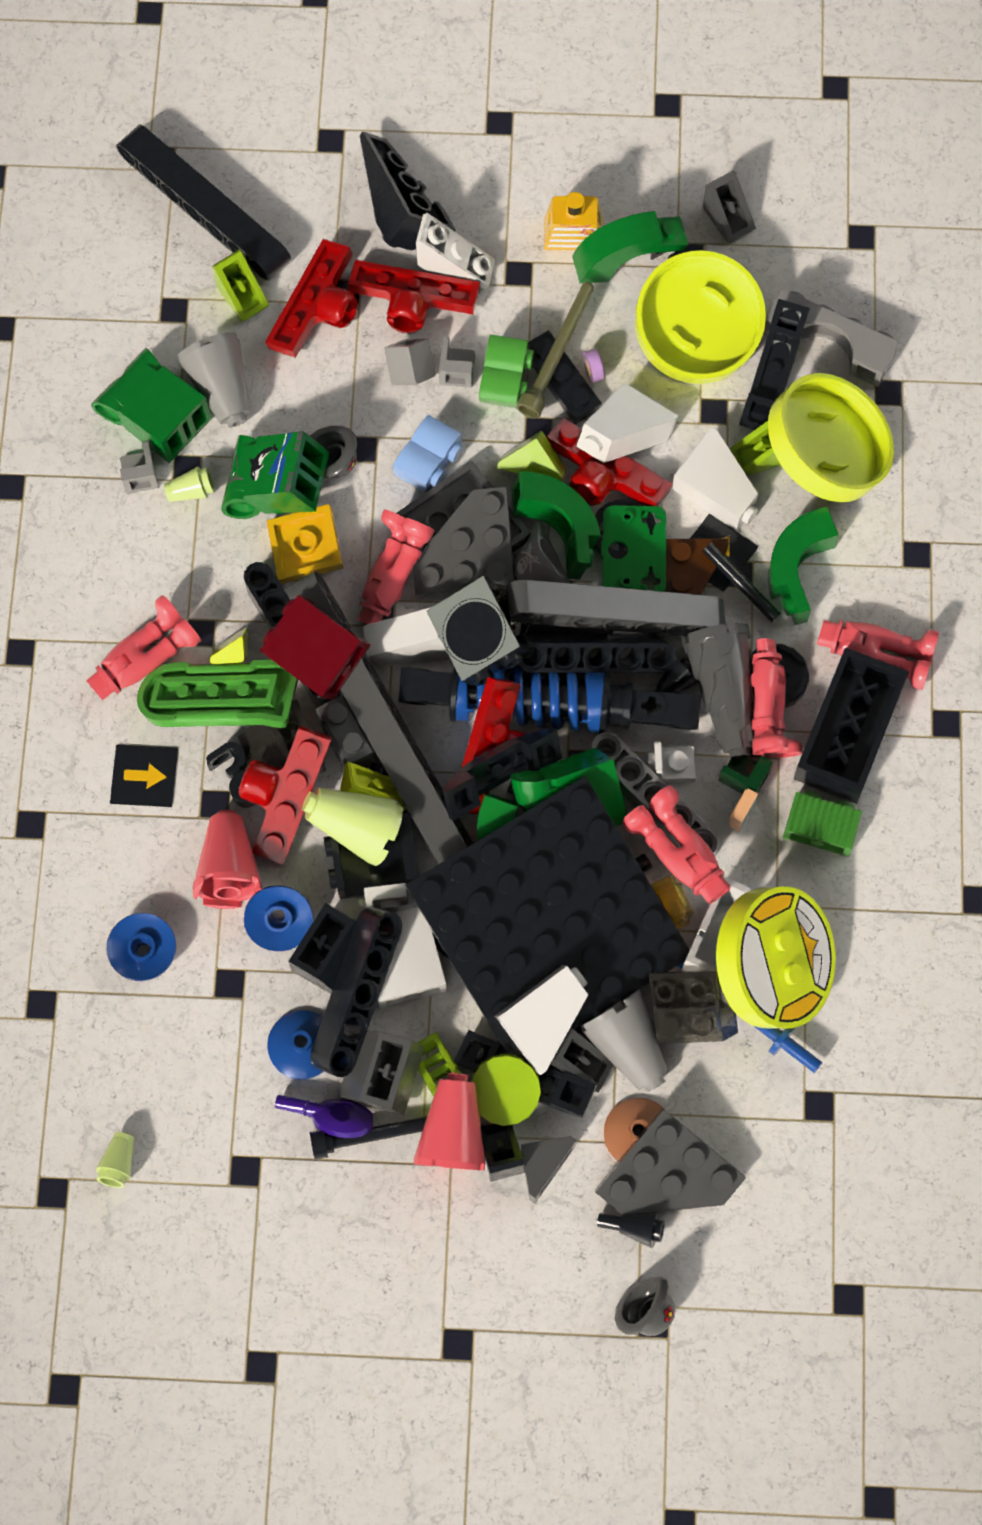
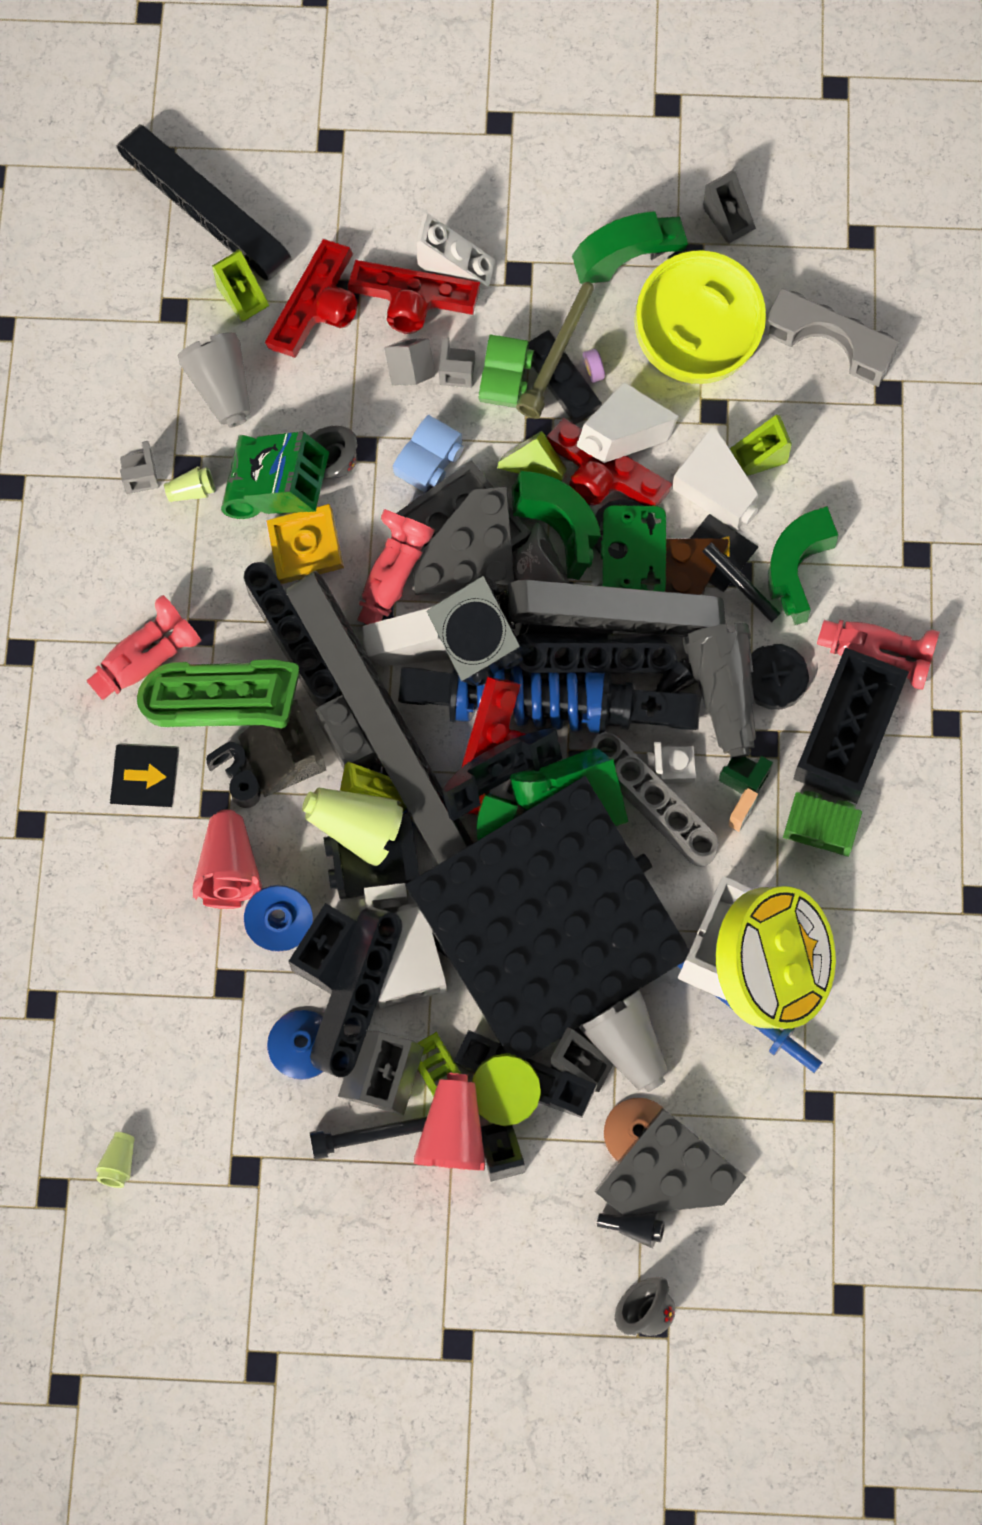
(131, 934): blue dish -> none
(154, 406): green piece -> none
(233, 649): neon yellow slope -> none
(283, 792): plate -> none
(314, 647): dark red panel -> none
(333, 1116): dark purple piece -> none
(396, 194): black wedge -> none
(543, 1162): dark grey slope -> none
(544, 1015): white slope -> none
(571, 221): yellow torso -> none
(674, 900): clear yellow brick -> none
(691, 1007): clear smoke slope -> none
(694, 860): coral piece -> none
(770, 698): coral piece -> none
(775, 362): black slope -> none
(830, 437): neon yellow piece -> none

